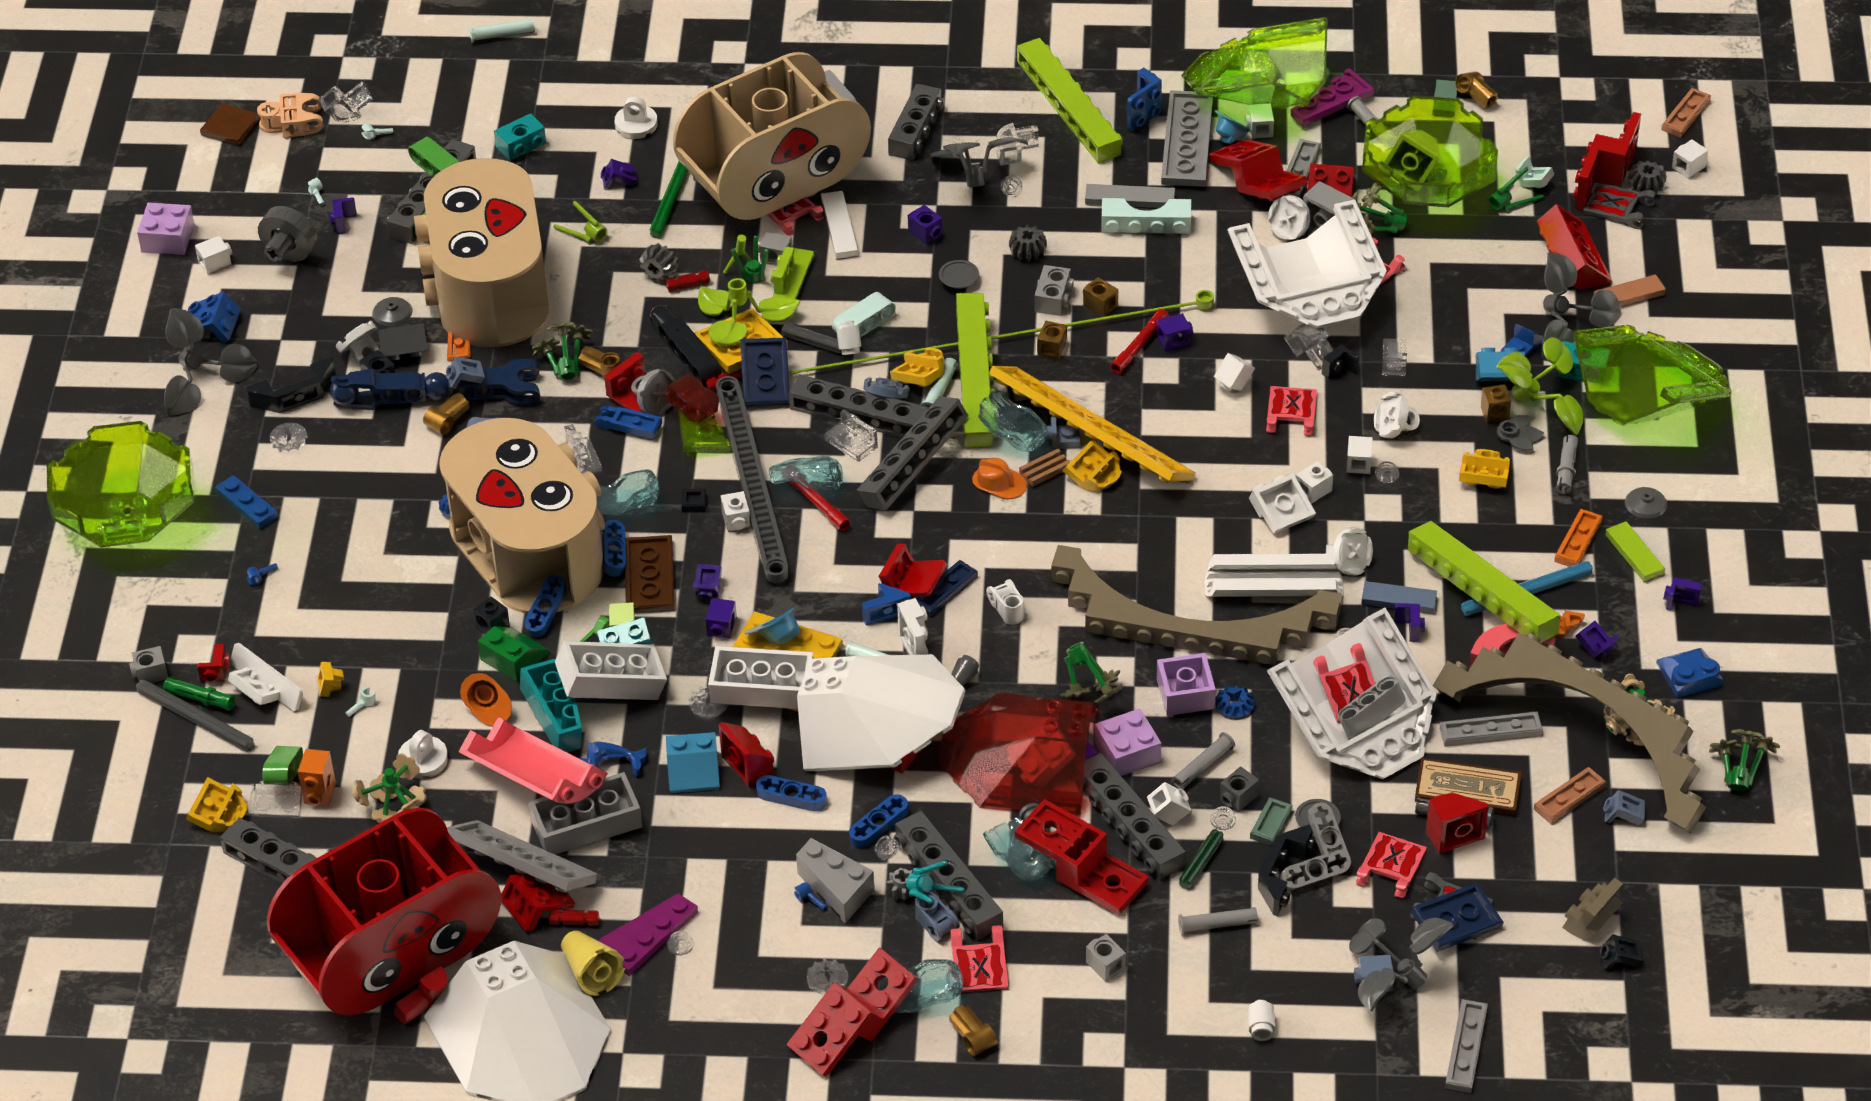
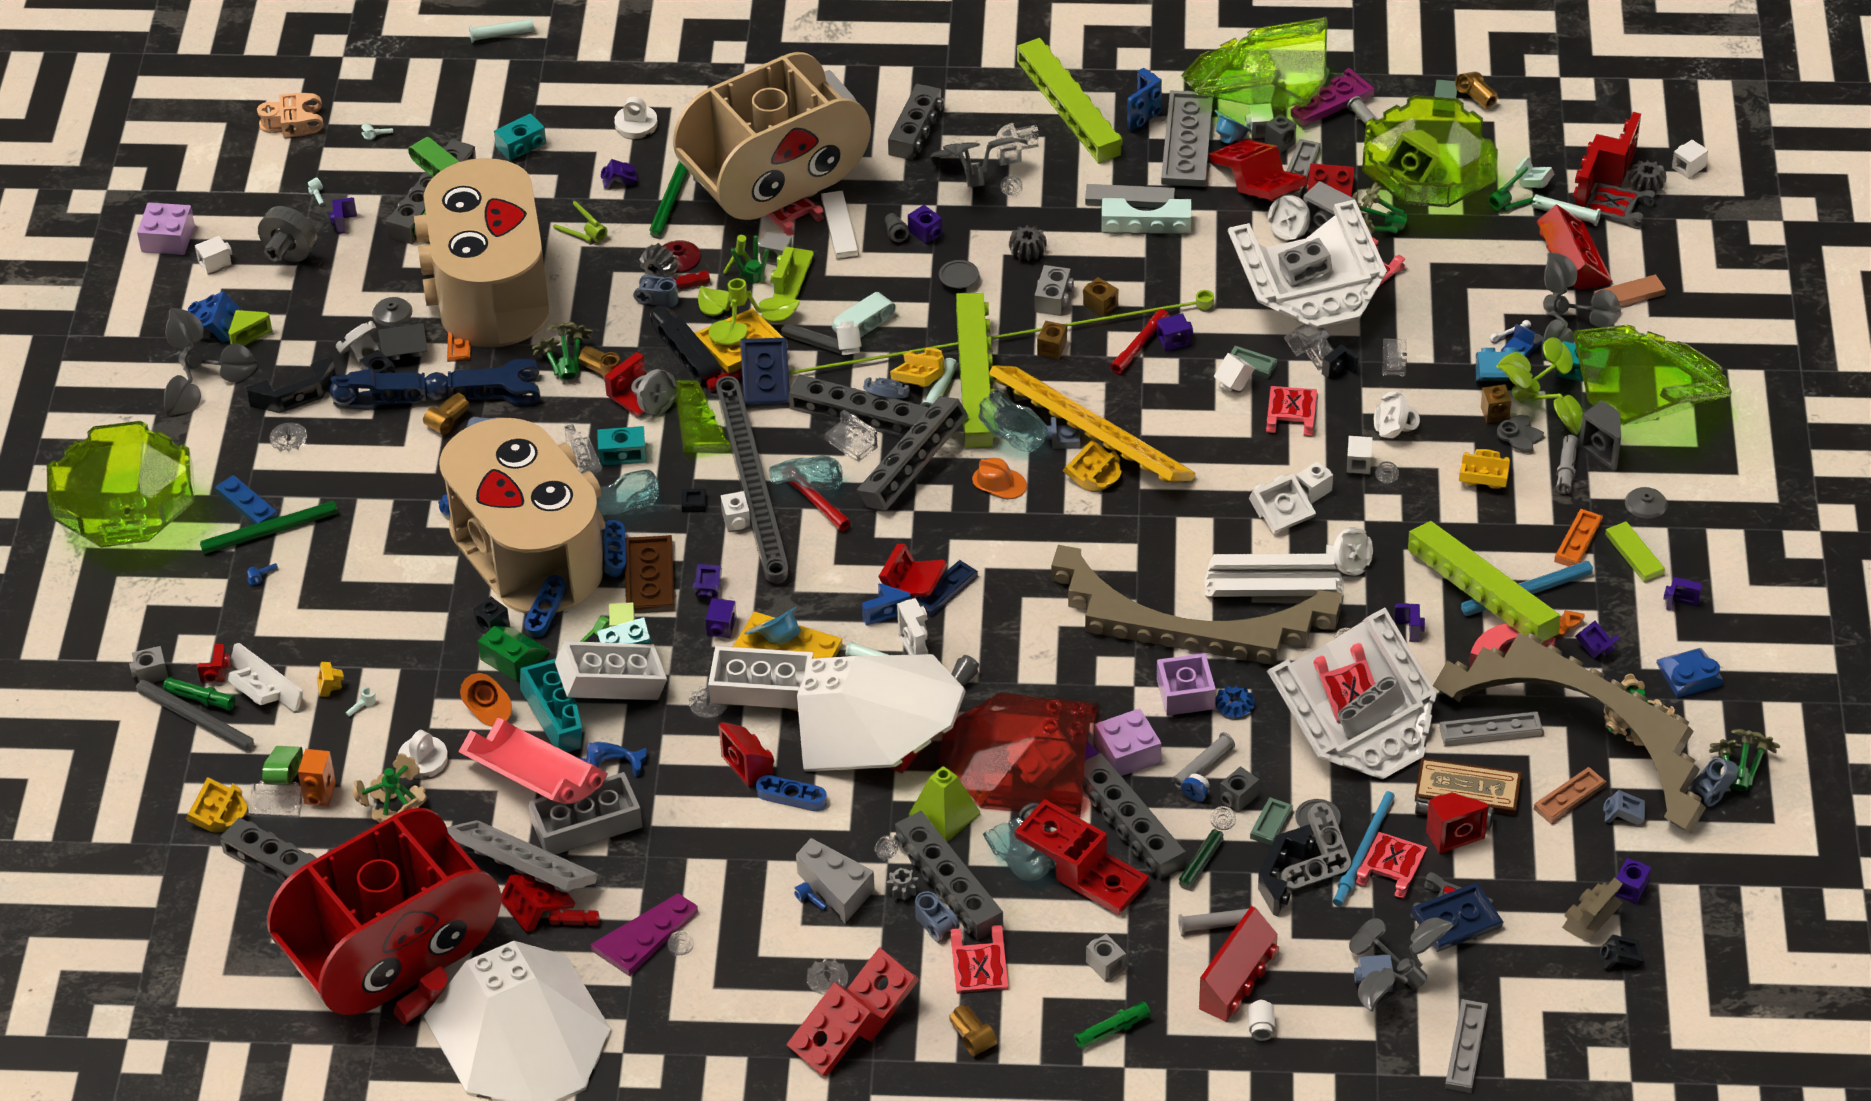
(230, 124): reddish brown tile -> none
(249, 326): none -> lime slope
(268, 527): none -> green axle
(345, 106): clear brick -> none
(466, 370): sand blue bracket -> none
(592, 963): light yellow cone -> none
(621, 445): none -> teal brick
(628, 421): blue hinge -> none
(658, 291): none -> sand blue piece
(686, 252): none -> dark red dish
(692, 398): clear red brick -> none
(692, 762): dark azure slope -> none
(881, 811): blue beam -> none
(896, 228): none -> dark grey cone
(920, 882): teal plant -> none
(937, 984): clear light blue hair -> none
(946, 803): none -> lime slope
(1007, 602): white piece -> none
(1042, 465): medium nougat tile -> none
(1080, 656): plant -> none
(1121, 1021): none -> green pin
(1169, 803): white brick -> none
(1195, 787): none -> blue piece
(1237, 965): none -> red slope
(1263, 364): none -> sand green tile
(1280, 132): none -> dark grey brick
(1305, 261): none -> light grey brick
(1347, 881): none -> dark azure bar
(1388, 595): sand blue tile -> none
(1495, 337): none -> white hinge
(1582, 213): none -> light aqua pin
(1601, 434): none -> dark grey slope
(1634, 880): none -> dark purple brick
(1686, 112): nougat tile -> none
(1711, 783): none -> sand blue piece

